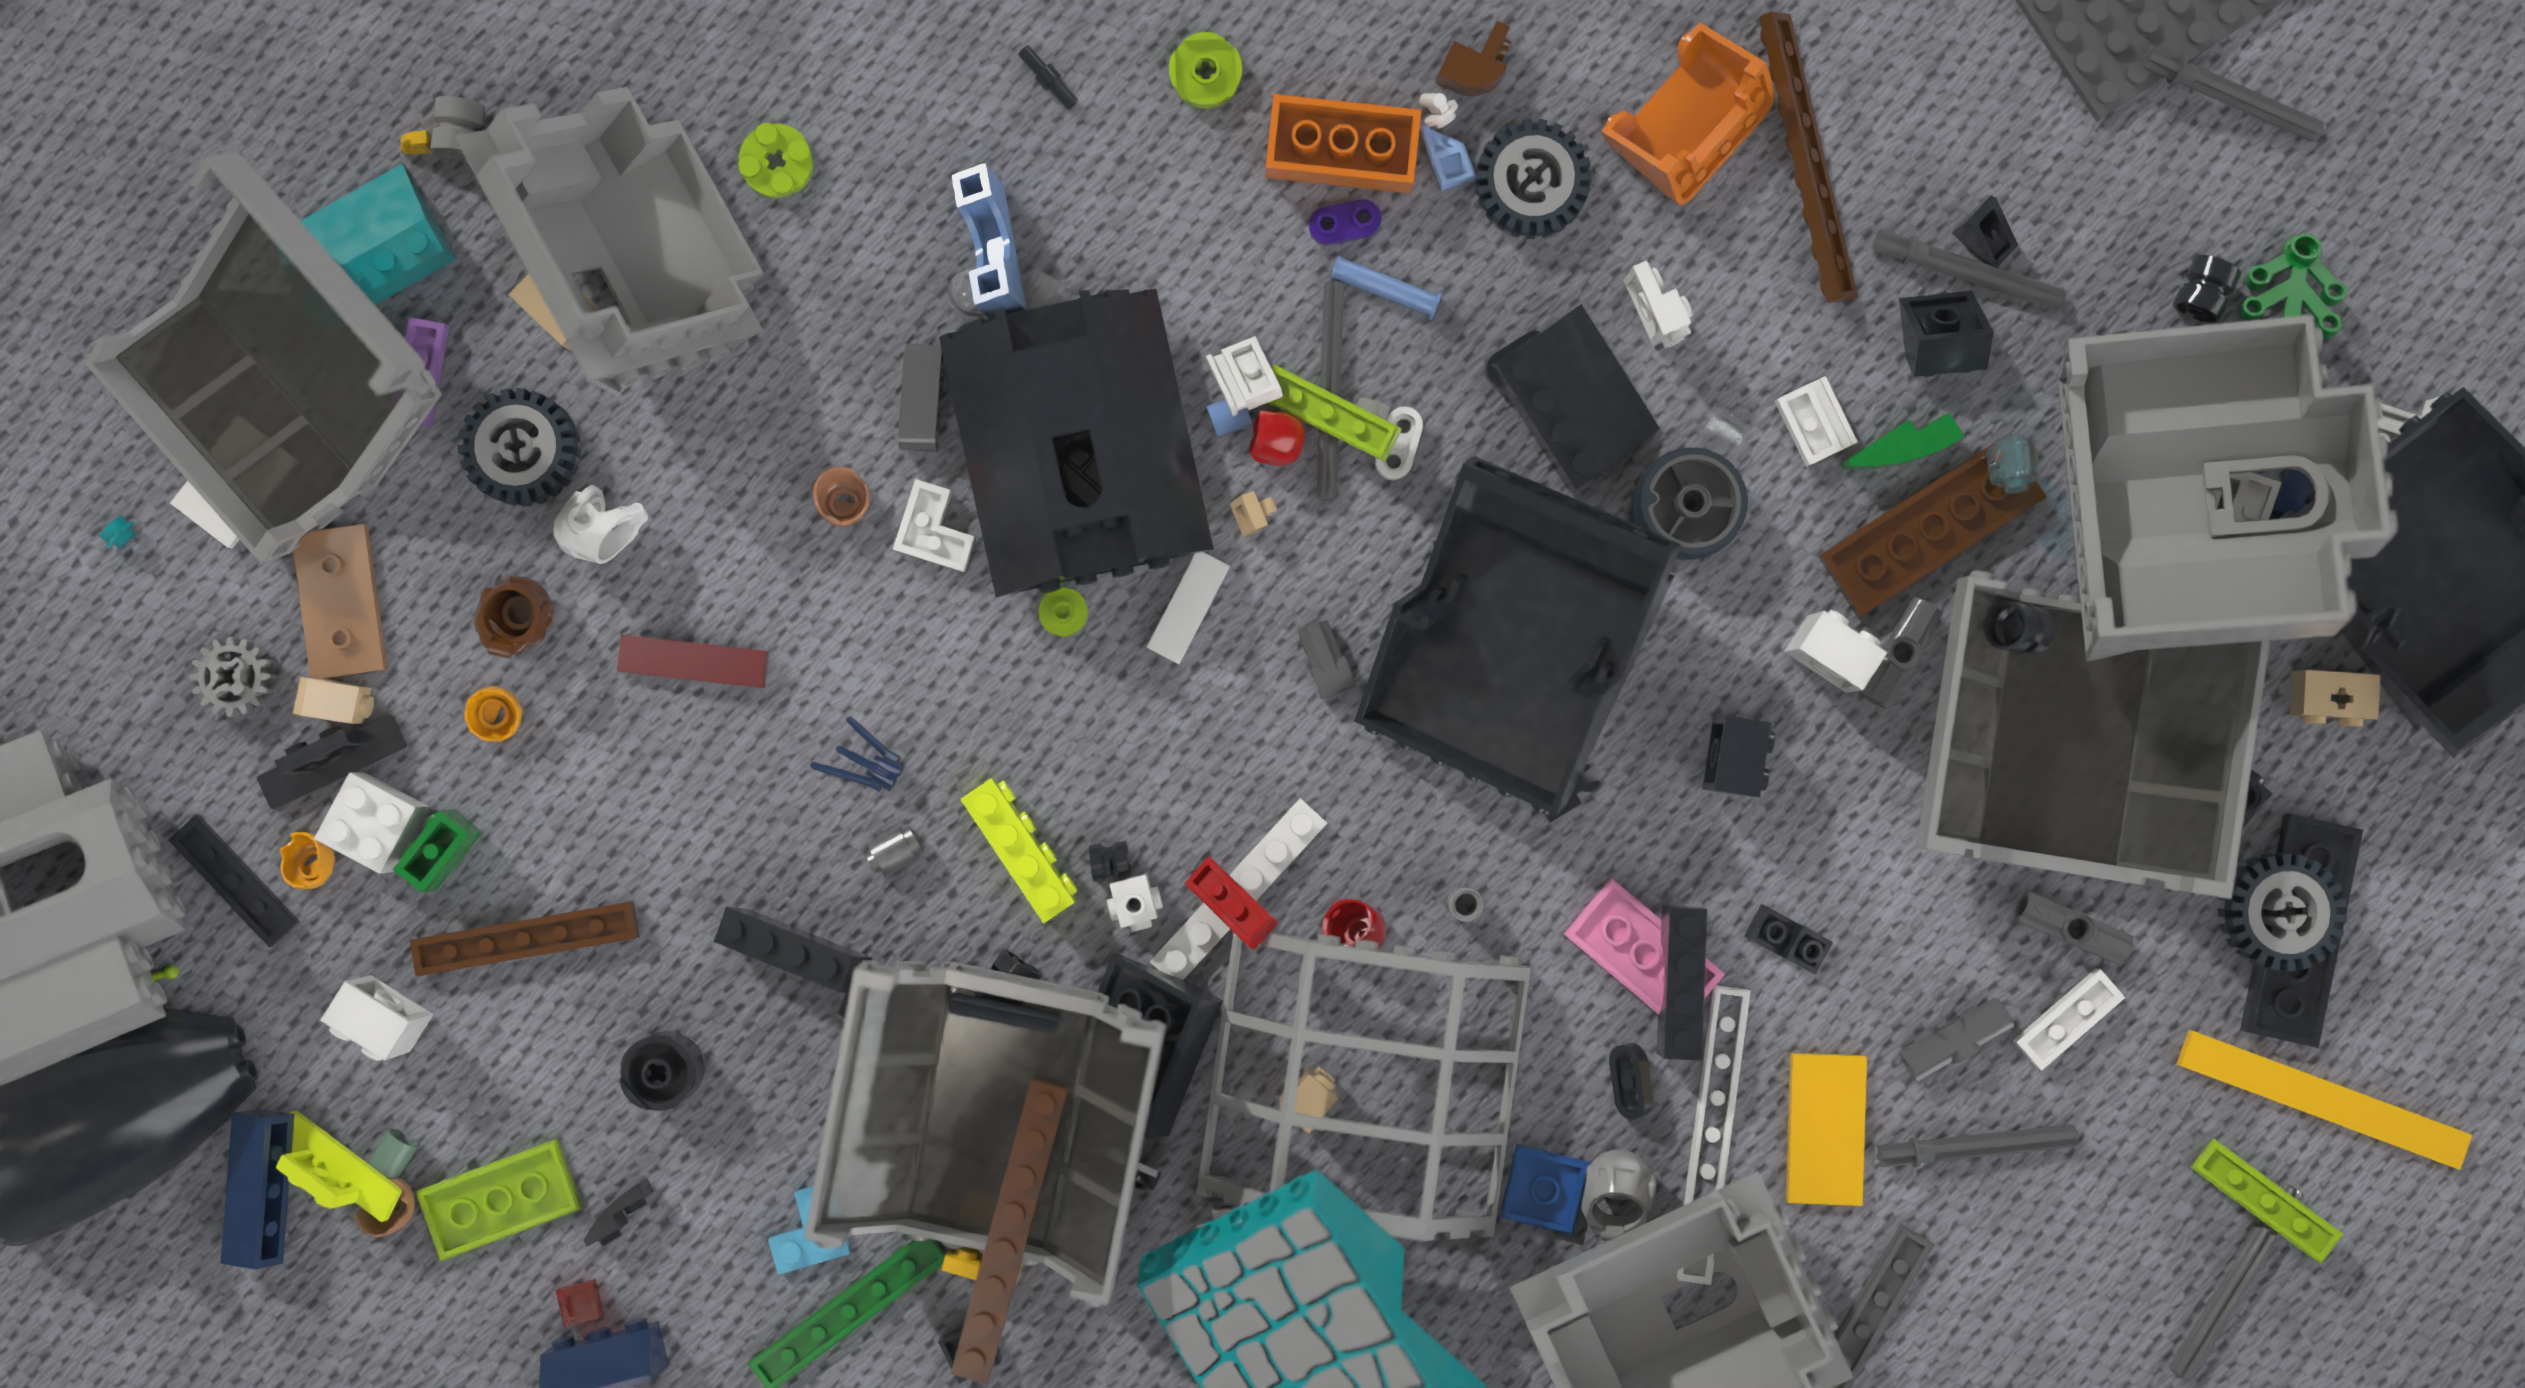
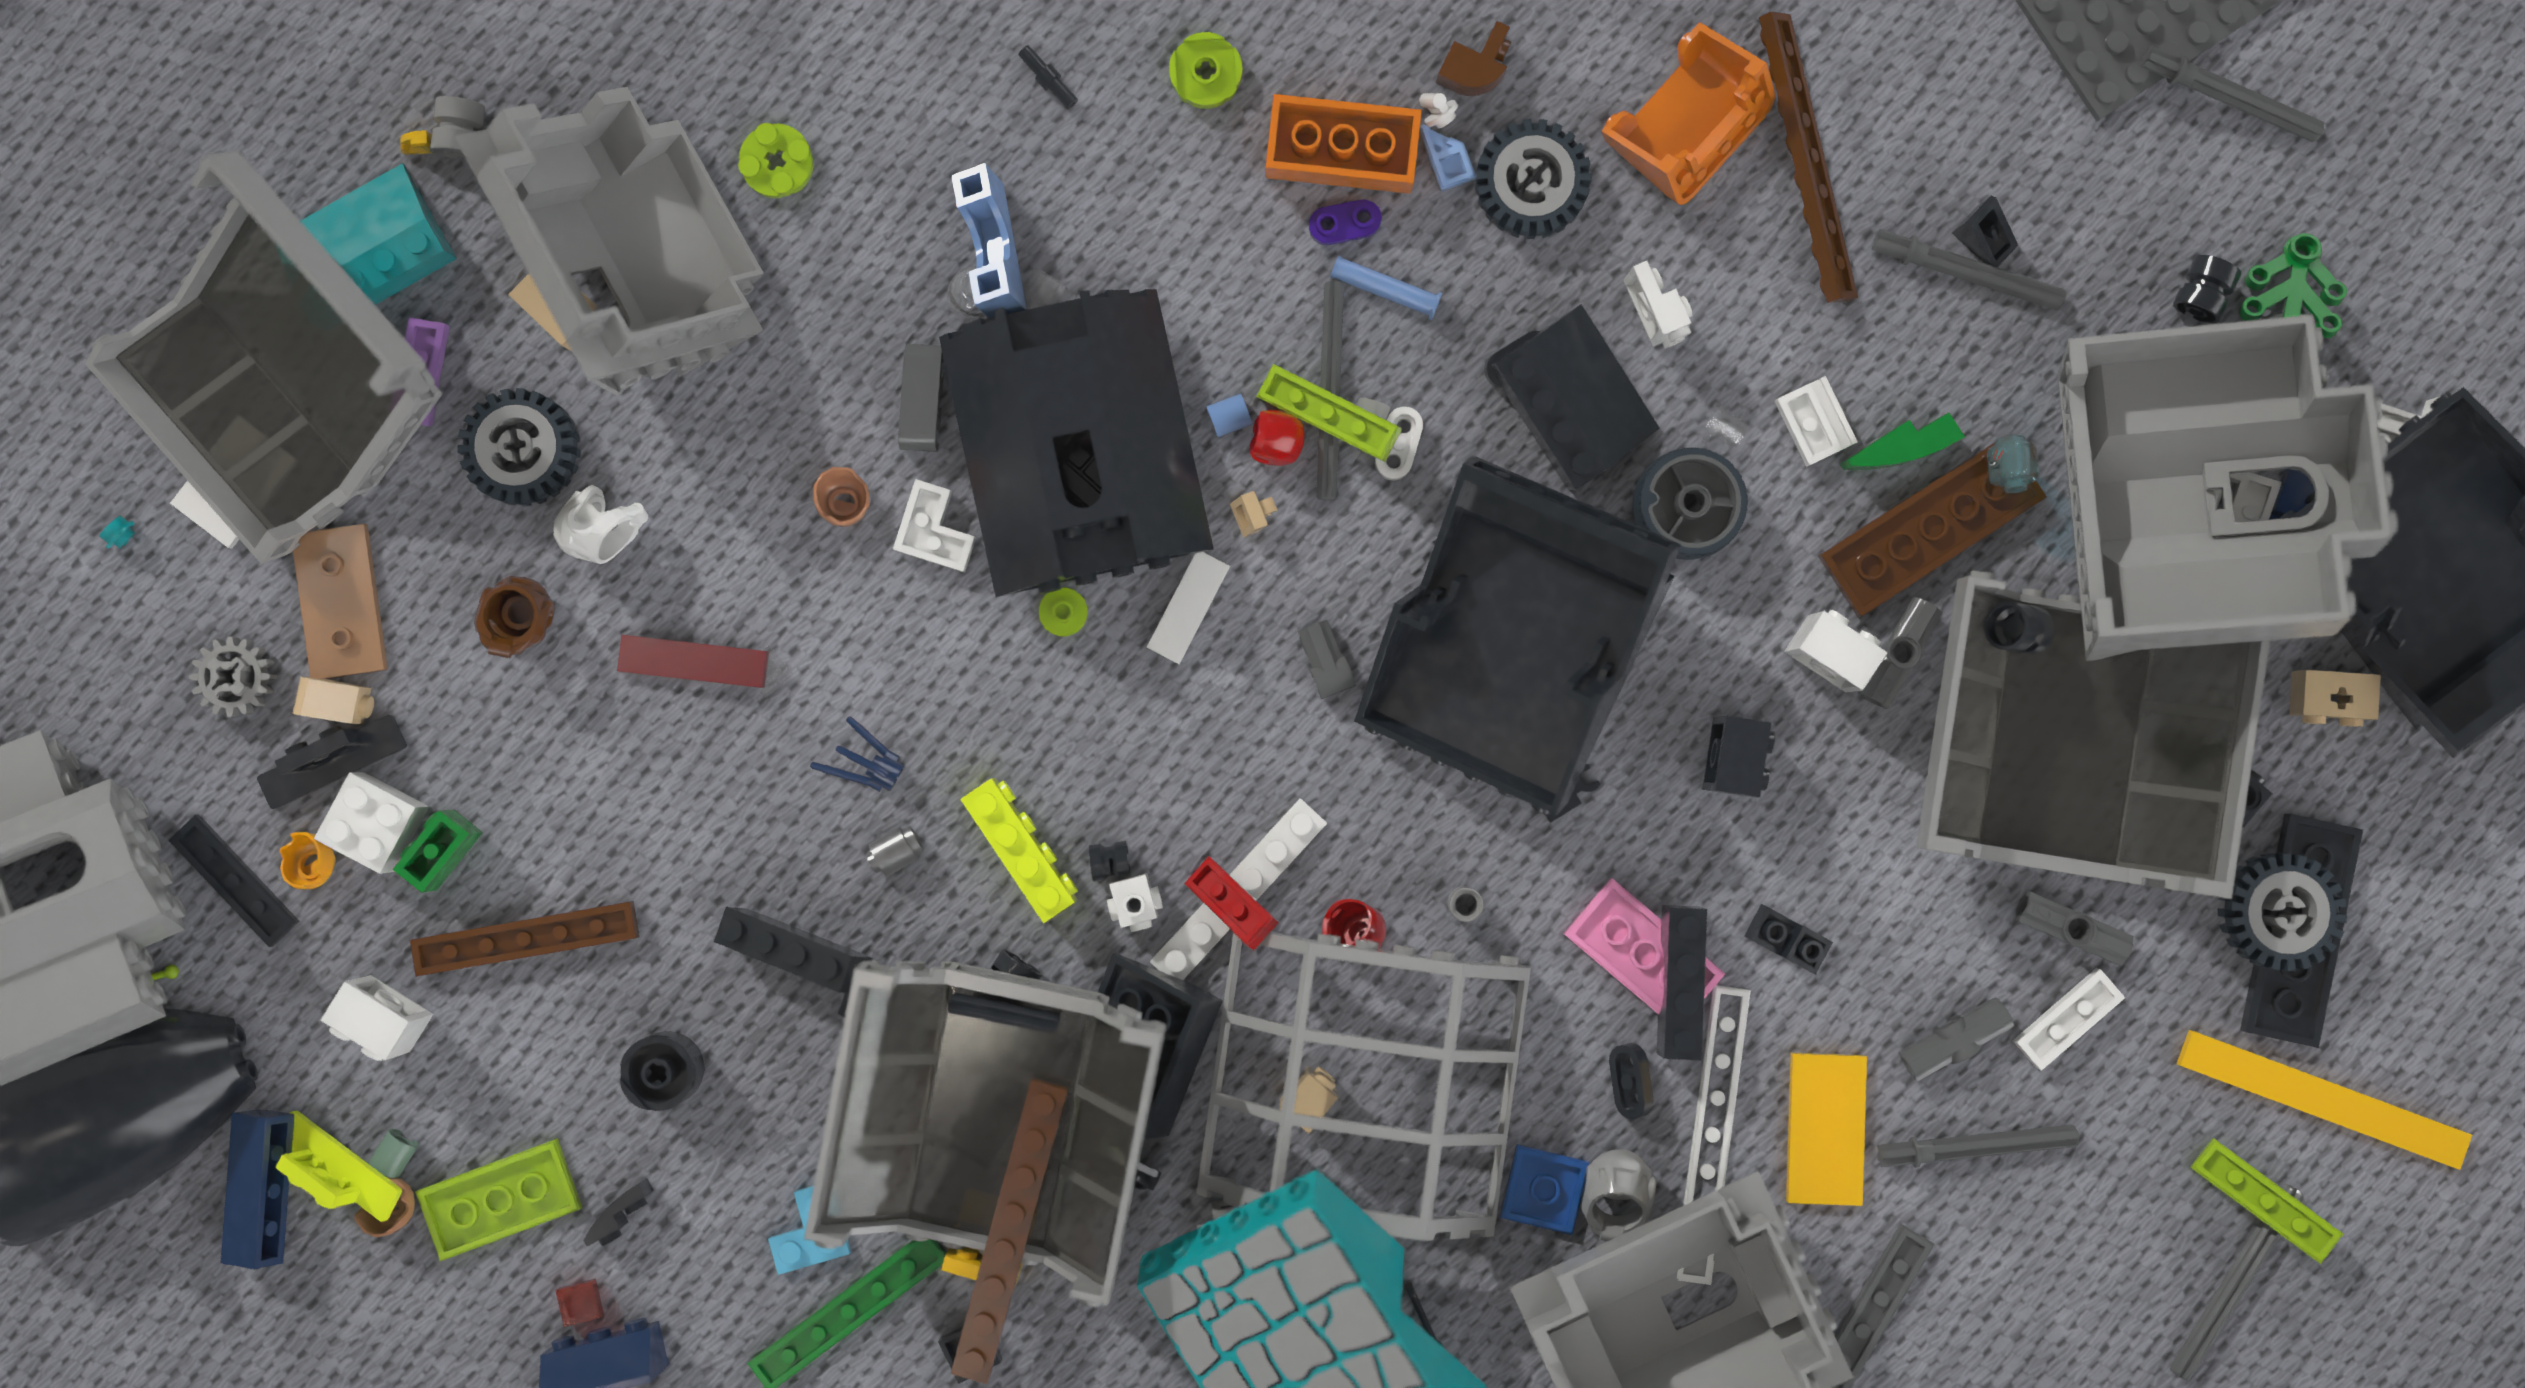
(483, 709): light orange hair -> none
(1244, 376): white plate -> none
(1420, 1311): none -> black hinge
(1945, 333): black slope -> none

